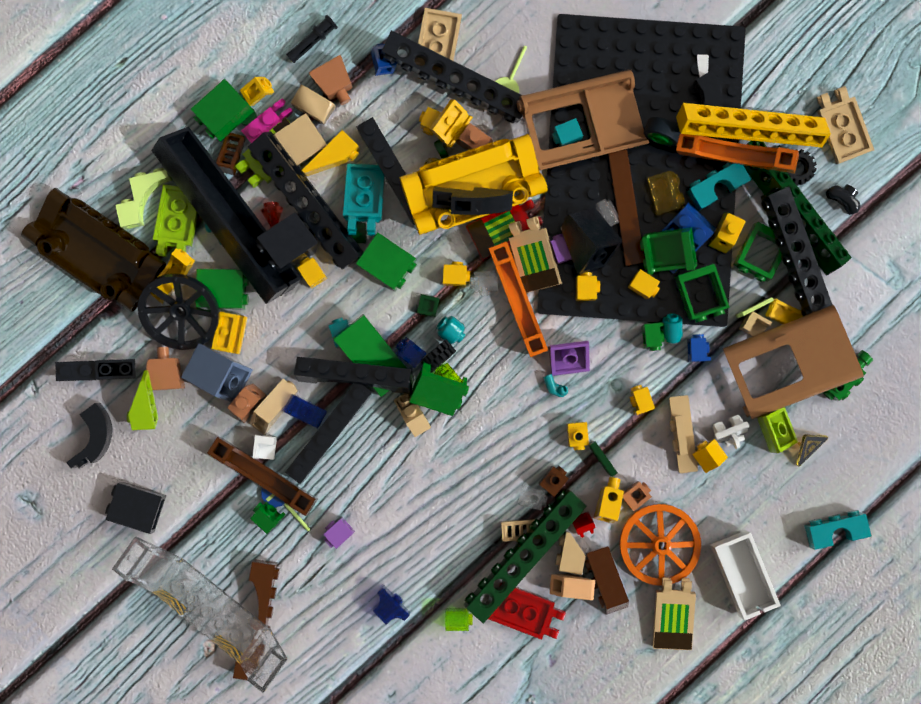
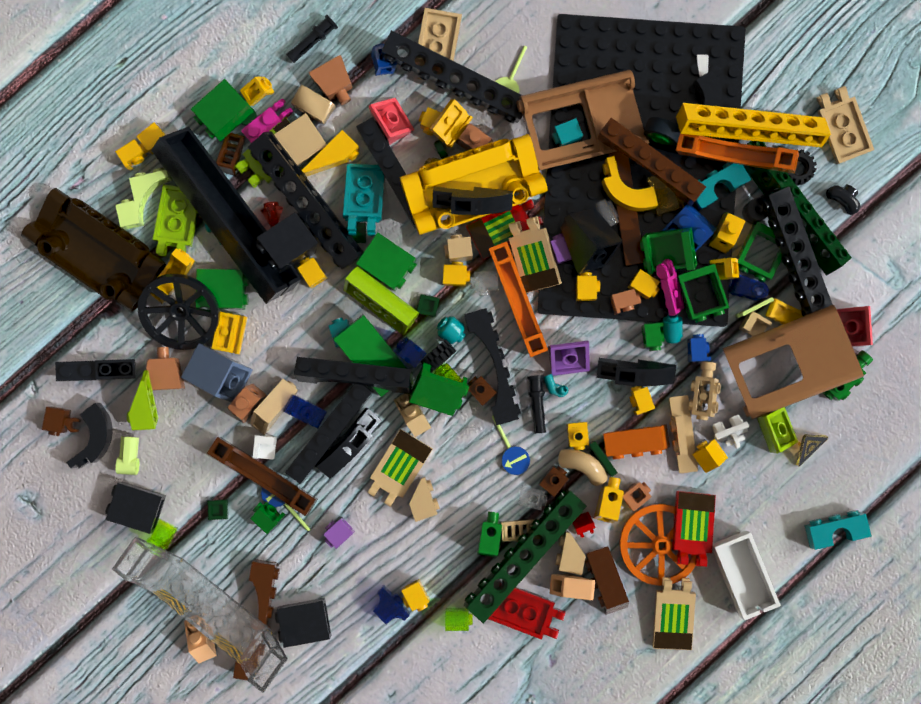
(58, 421): none -> reddish brown brick
(127, 462): none -> yellowish green piece
(132, 154): none -> yellow brick
(150, 136): none -> yellow panel
(163, 534): none -> clear neon green bracket
(198, 644): none -> light nougat slope
(217, 509): none -> dark green tile
(303, 622): none -> black brick
(348, 445): none -> black slope
(380, 300): none -> lime brick
(391, 119): none -> coral slope
(399, 466): none -> tile
(415, 596): none -> yellow brick
(422, 502): none -> tan slope
(458, 249): none -> tan brick
(480, 324): none -> black arch
(481, 390): none -> reddish brown brick
(488, 544): none -> green torso
(515, 459): none -> blue piece
(536, 394): none -> black pin
(585, 463): none -> tan cylinder
(624, 196): none -> yellow arch
(625, 300): none -> nougat brick
(636, 374): none -> black slope
(636, 441): none -> orange wedge
(670, 287): none -> dark pink hinge
(674, 177): none -> reddish brown arch
(693, 526): none -> tile
(702, 396): none -> tan brick
(726, 268): none -> yellow panel
(745, 288): none -> clear blue piece
(753, 211): none -> black piece
(857, 325): none -> coral slope

